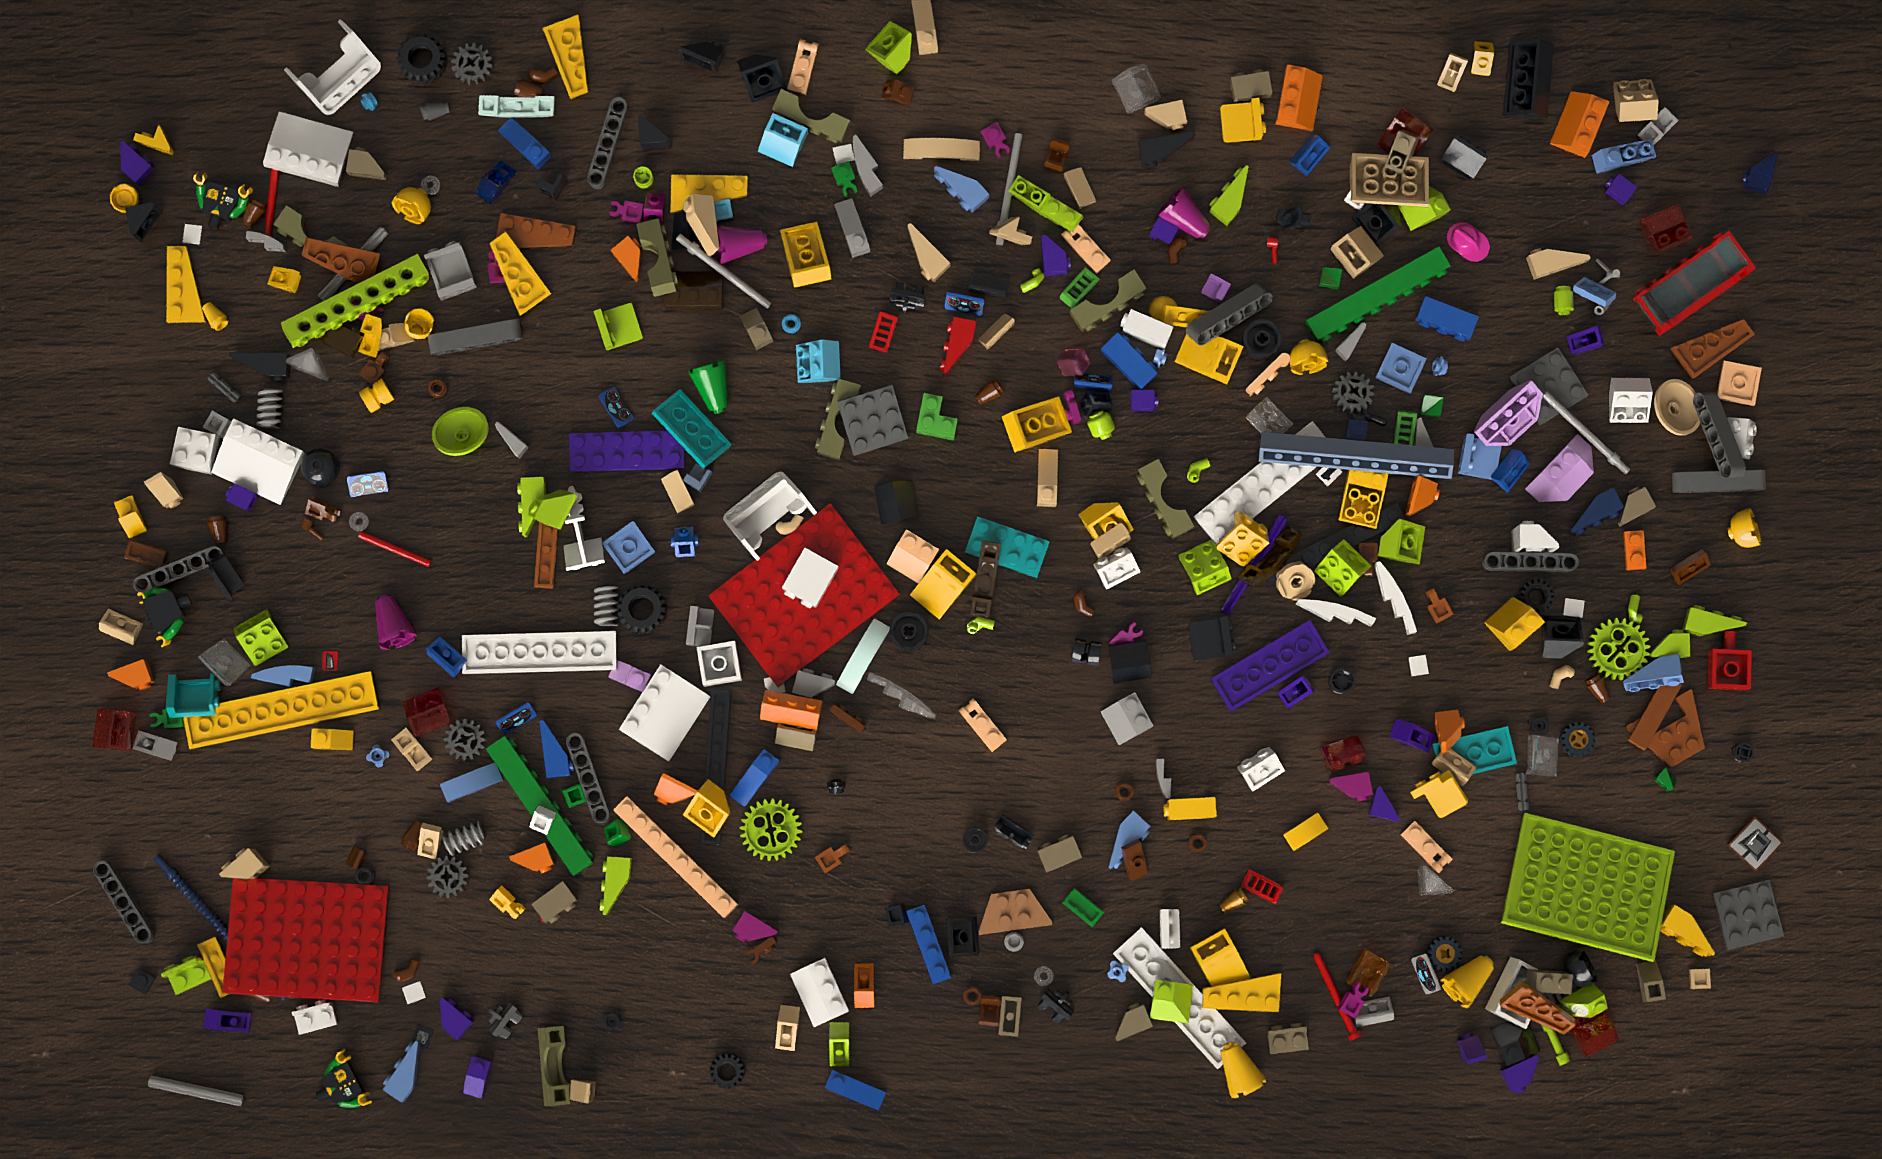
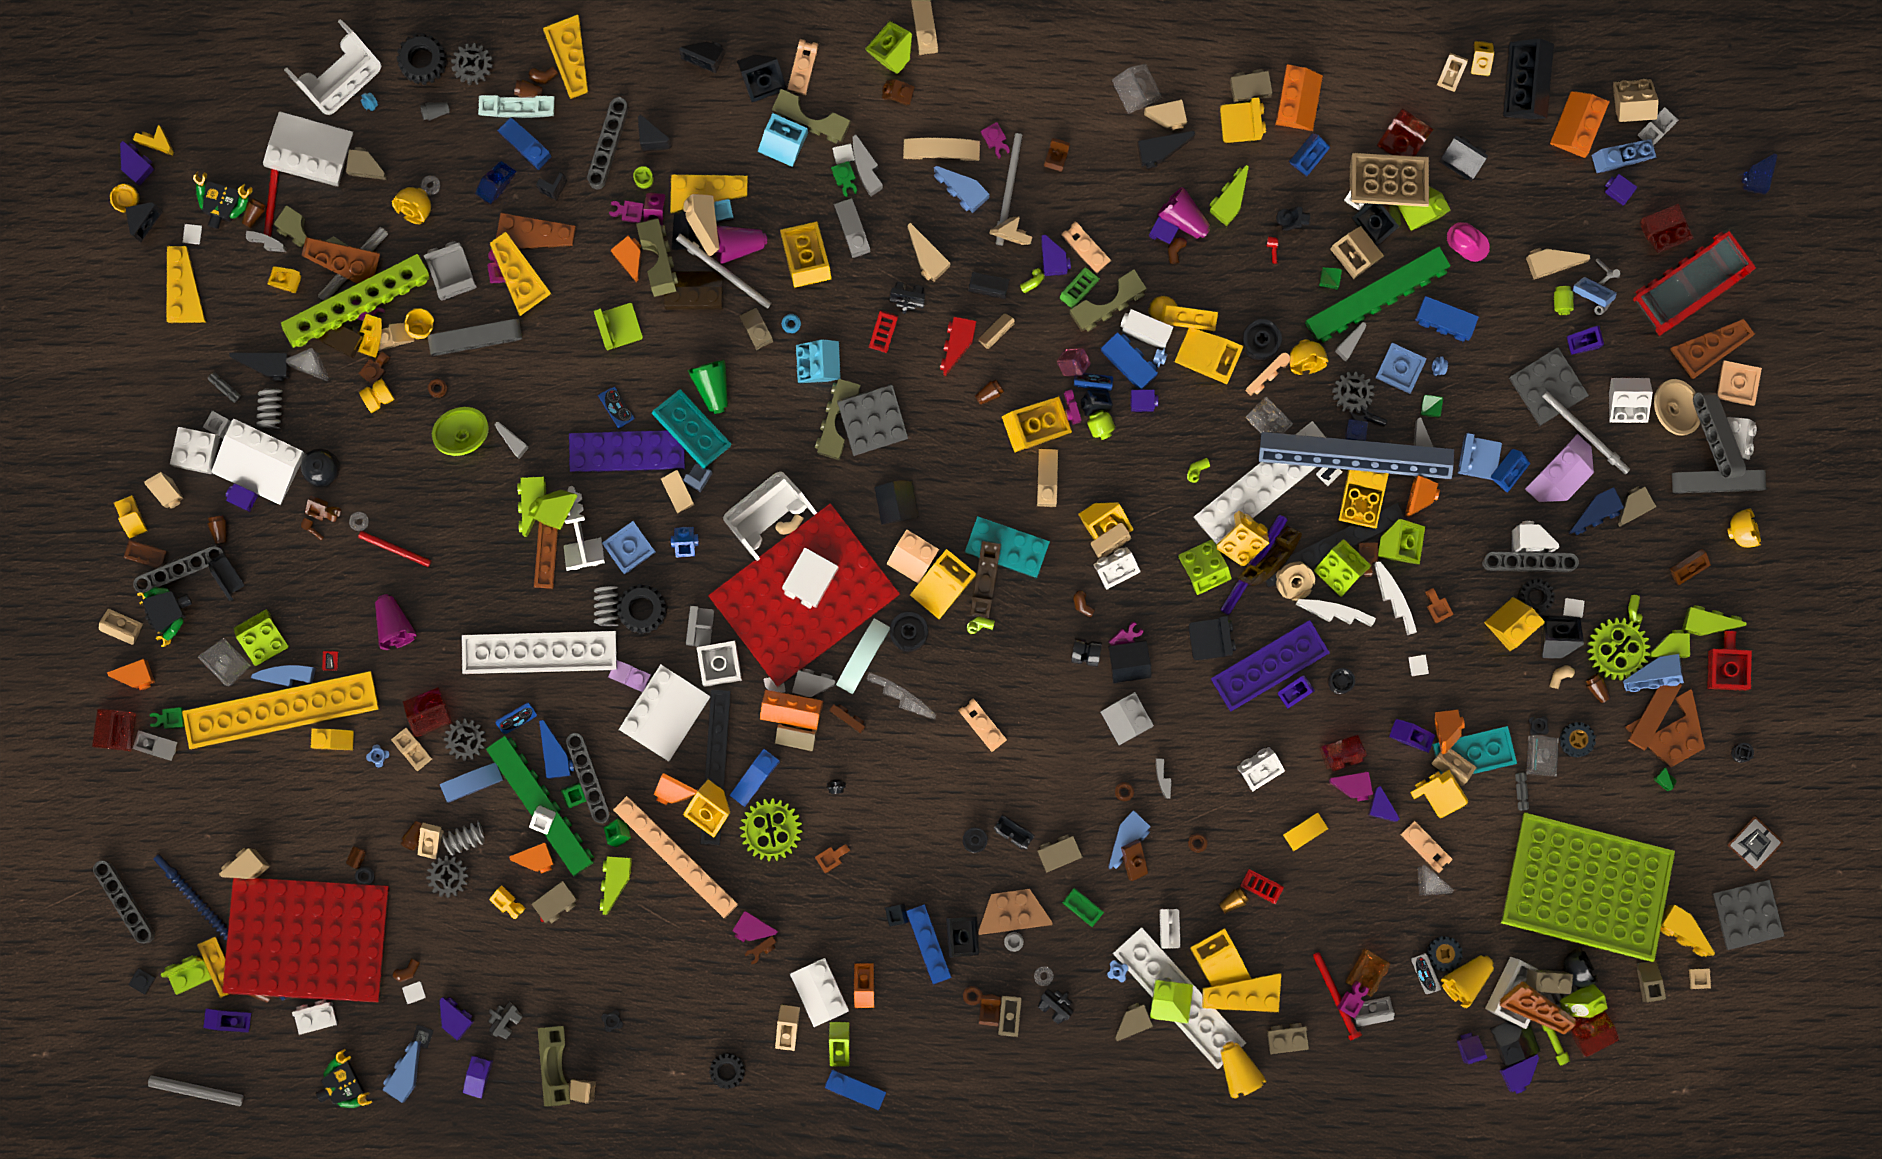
(192, 697): teal panel -> none
(214, 316): yellow cone -> none
(367, 484): slope -> none
(446, 656): blue slope -> none
(931, 421): bright green brick -> none
(964, 303): slope -> none
(1045, 204): lime slope -> none
(1079, 187): tan slope -> none
(1176, 521): olive arch -> none
(1190, 808): yellow window -> none
(1215, 288): medium lavender panel -> none
(1229, 314): dark grey beam -> none
(1402, 151): dark tan slope -> none
(1405, 413): bright green slope -> none
(1510, 415): lavender wedge -> none
(1634, 550): orange plate -> none

